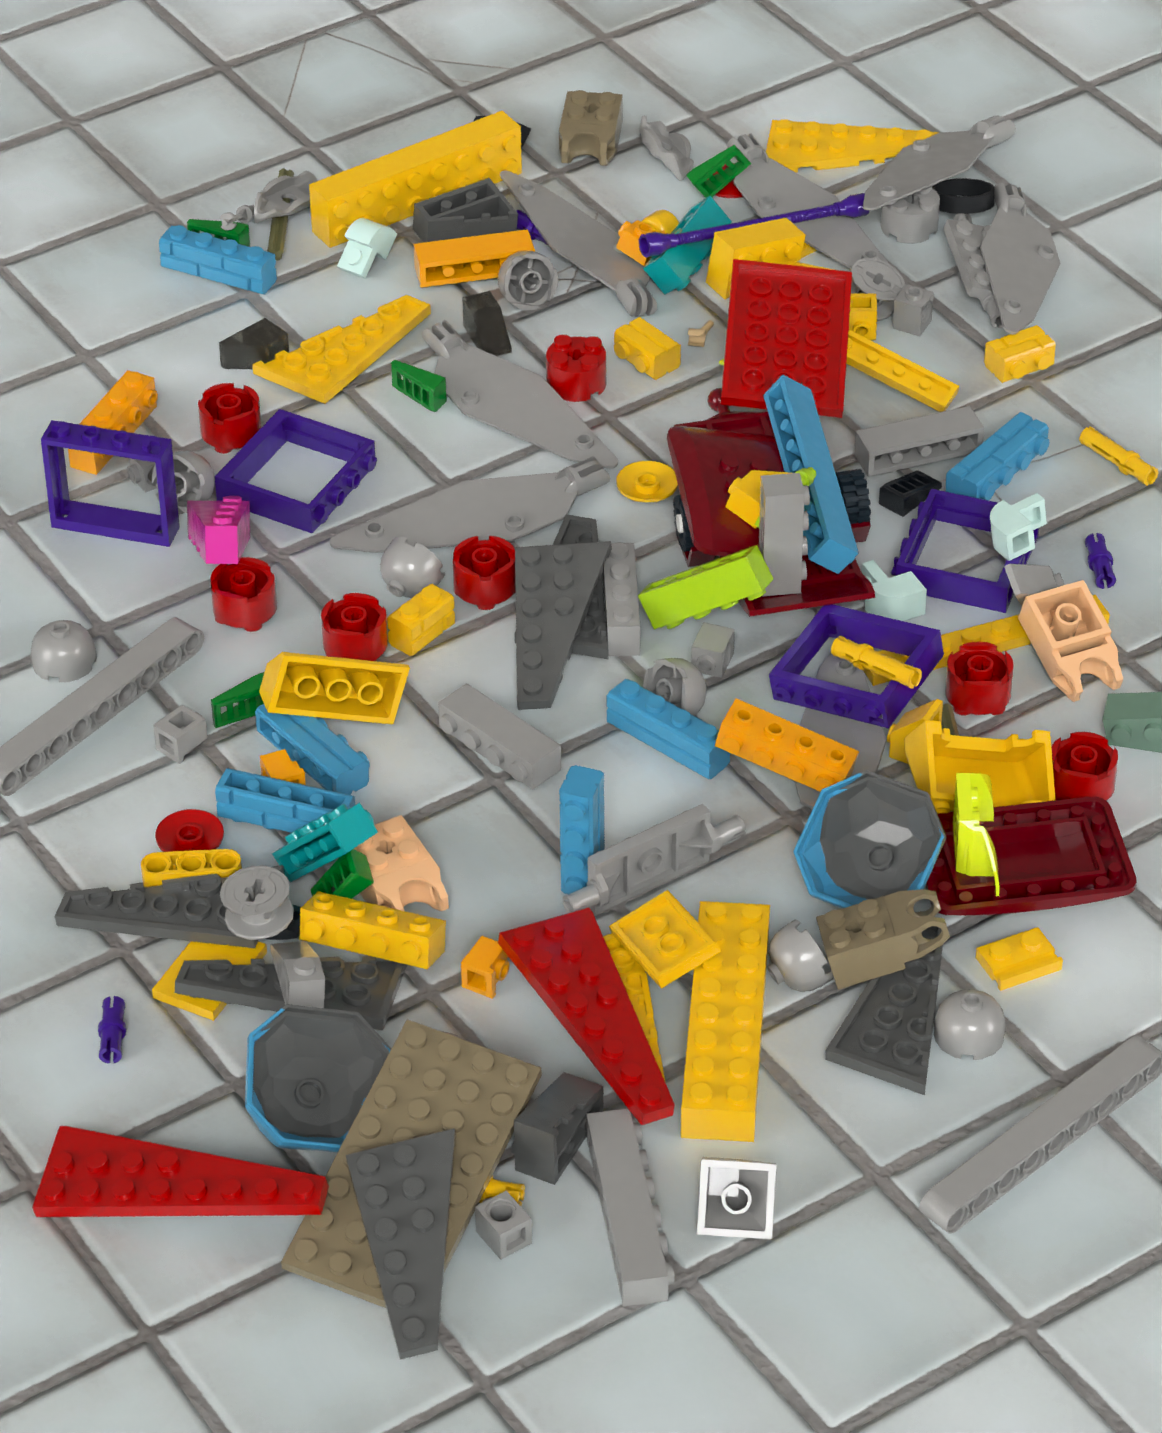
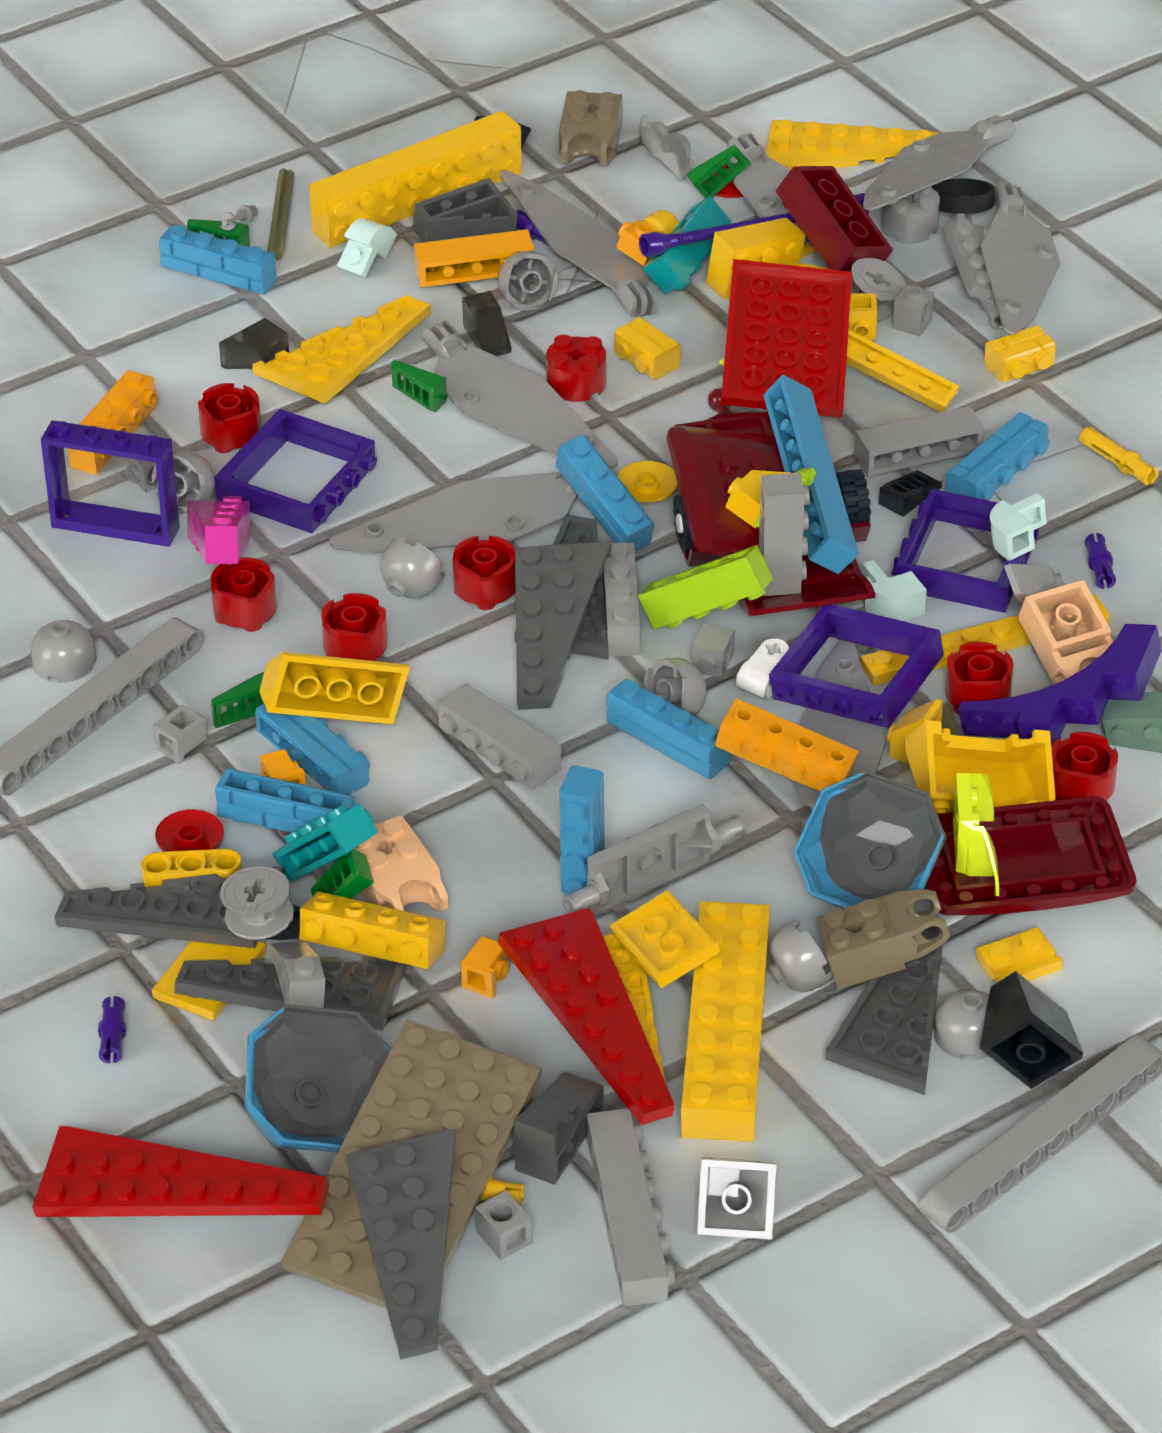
(270, 200): light grey piece -> none
(421, 619): yellow brick -> none
(604, 493): none -> dark azure brick
(698, 336): tan hand -> none
(755, 672): none -> white piece
(831, 217): none -> dark red brick
(865, 657): yellow pin -> none
(1028, 1031): none -> black slope
(1080, 699): none -> dark purple arch

